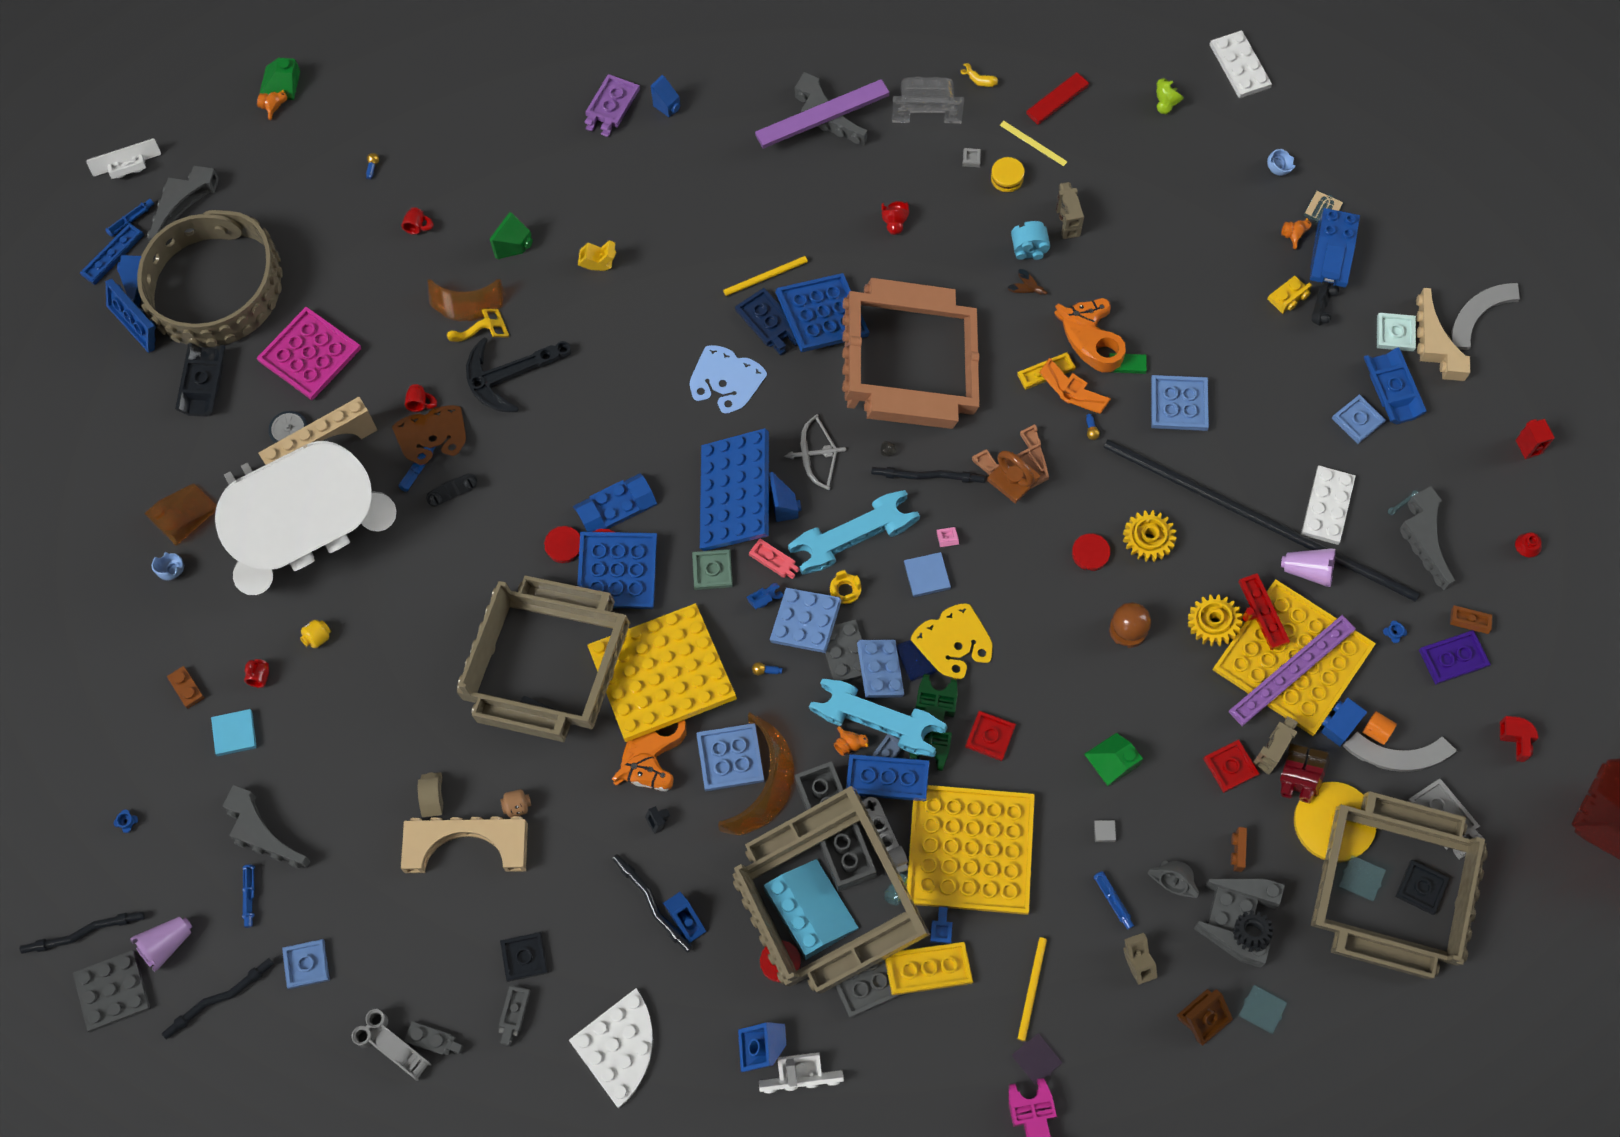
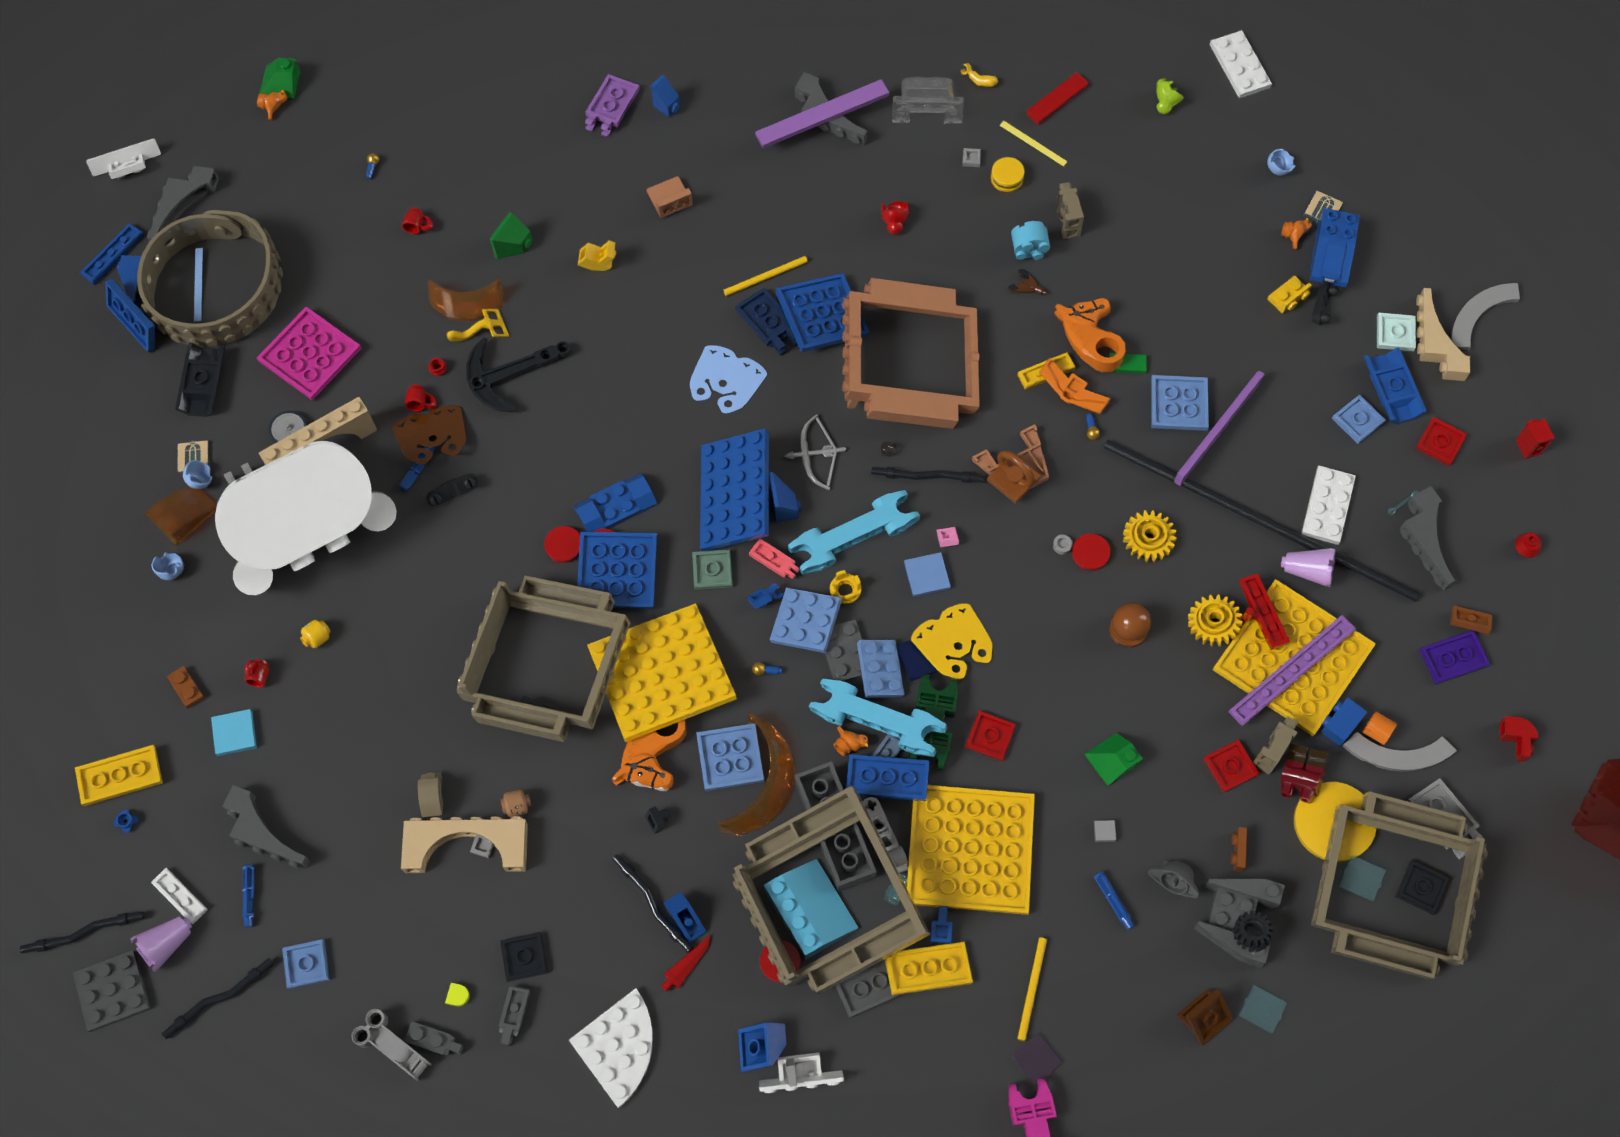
(118, 775): none -> yellow plate
(130, 217): blue piece -> none
(179, 896): none -> white tile
(192, 451): none -> piece
(197, 474): none -> light blue hair
(198, 284): none -> light blue sticker
(437, 362): none -> red plate
(457, 995): none -> neon yellow tile
(482, 847): none -> light grey tile
(670, 197): none -> nougat bracket
(680, 971): none -> red bar
(1062, 544): none -> light grey tile
(1139, 959): dark tan brick -> none
(1218, 428): none -> medium lavender tile
(1395, 626): blue plate -> none
(1441, 441): none -> red tile

